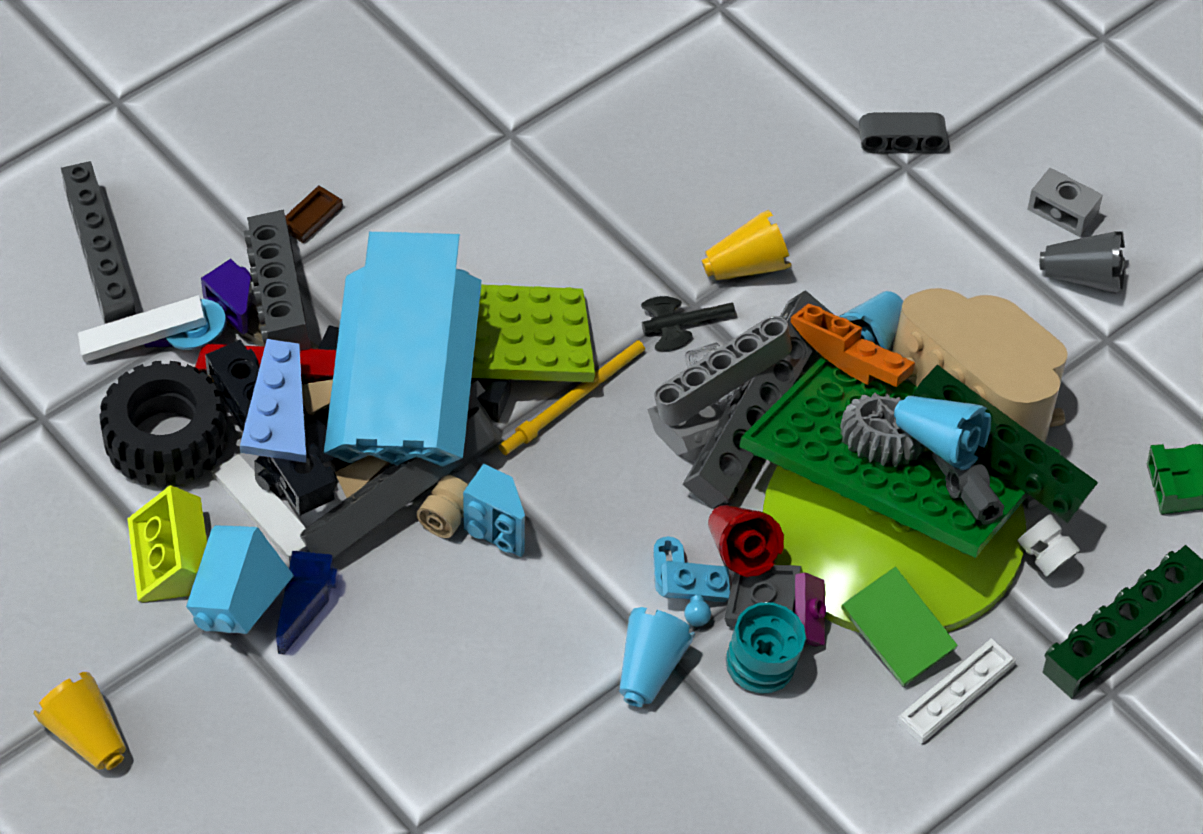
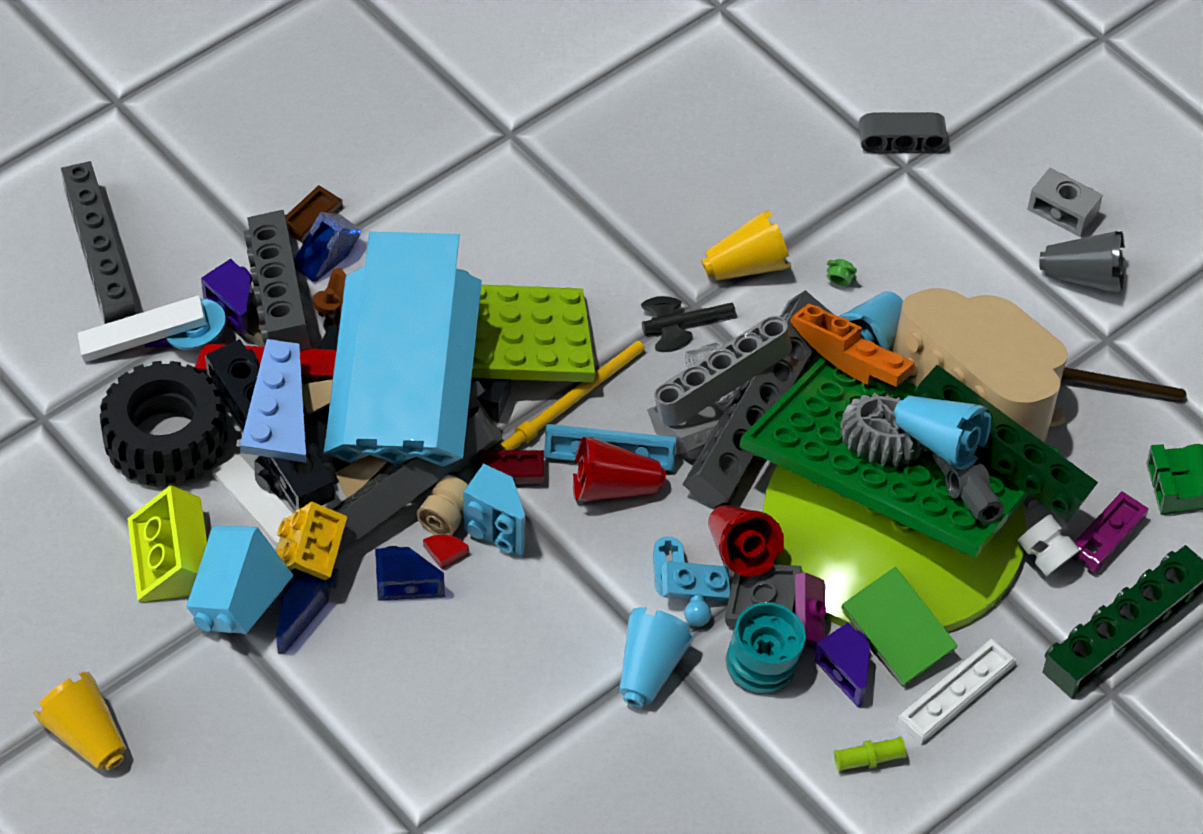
(311, 539): none -> yellow bracket
(326, 245): none -> clear blue slope
(330, 301): none -> dark orange hips
(406, 575): none -> clear blue slope
(445, 549): none -> red tile
(522, 465): none -> dark red plate
(563, 441): none -> medium azure tile
(613, 472): none -> red cone
(841, 272): none -> bright green plate
(845, 660): none -> dark purple slope
(869, 754): none -> lime pin
(1109, 530): none -> magenta plate
(1124, 384): none -> dark brown piece

